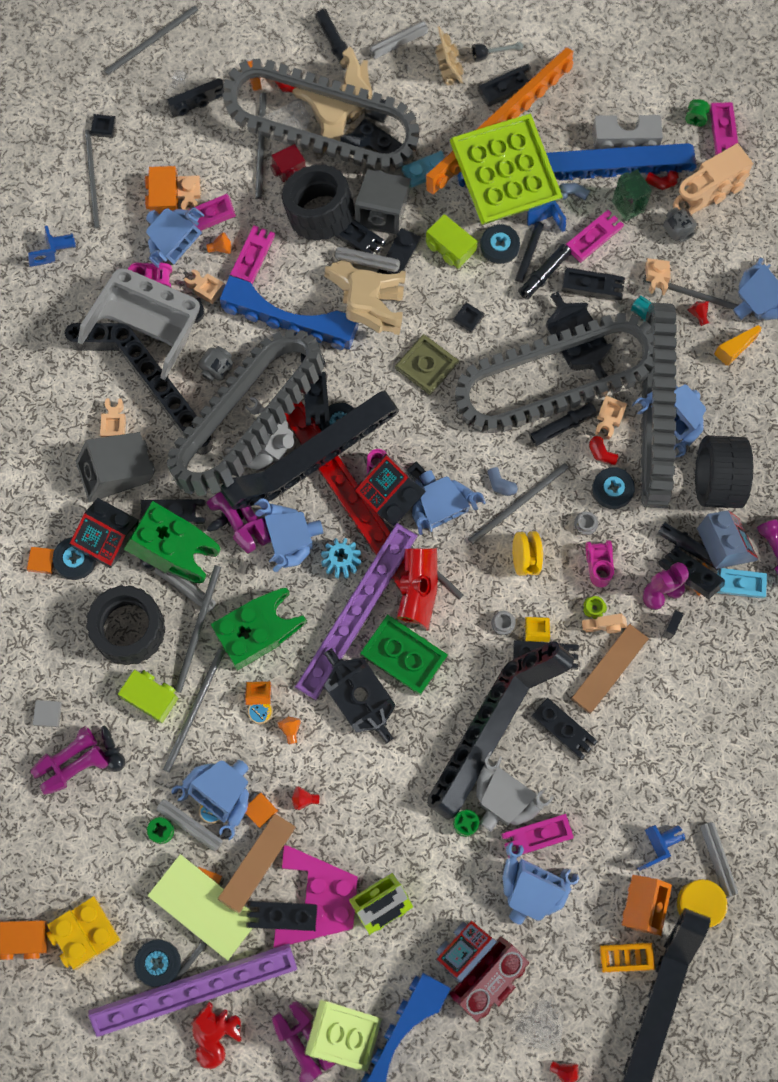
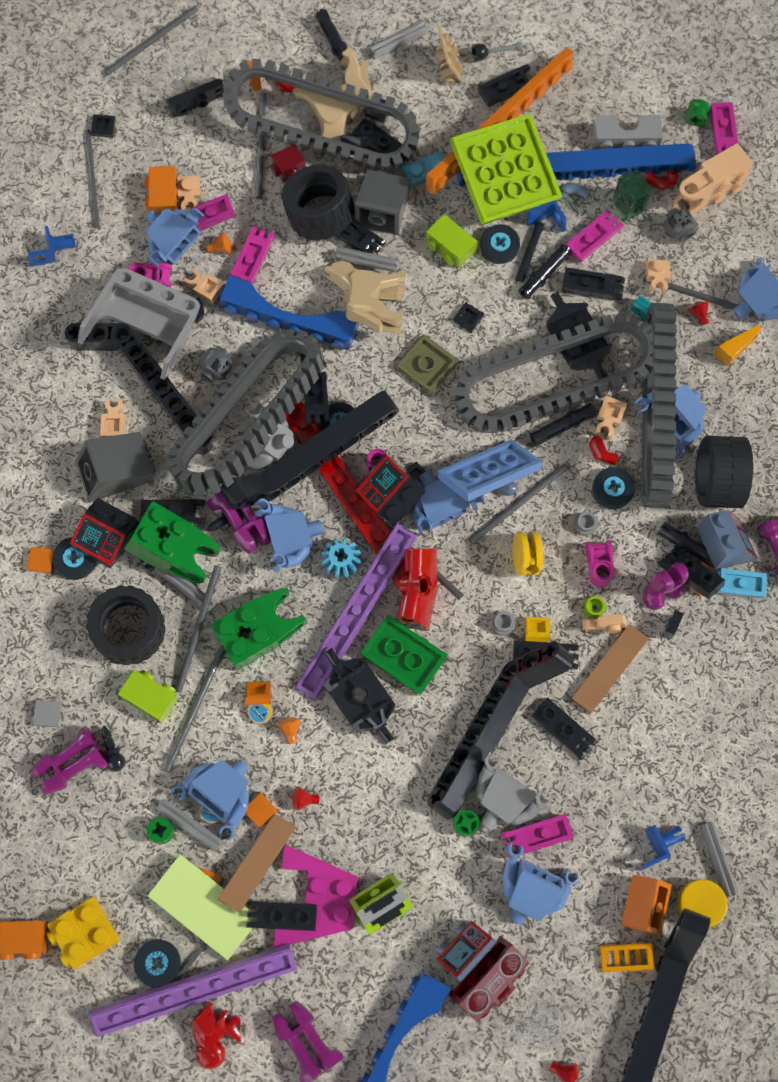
(343, 1036): yellowish green tile -> none
(402, 249): black hinge -> none
(489, 470): none -> medium blue plate

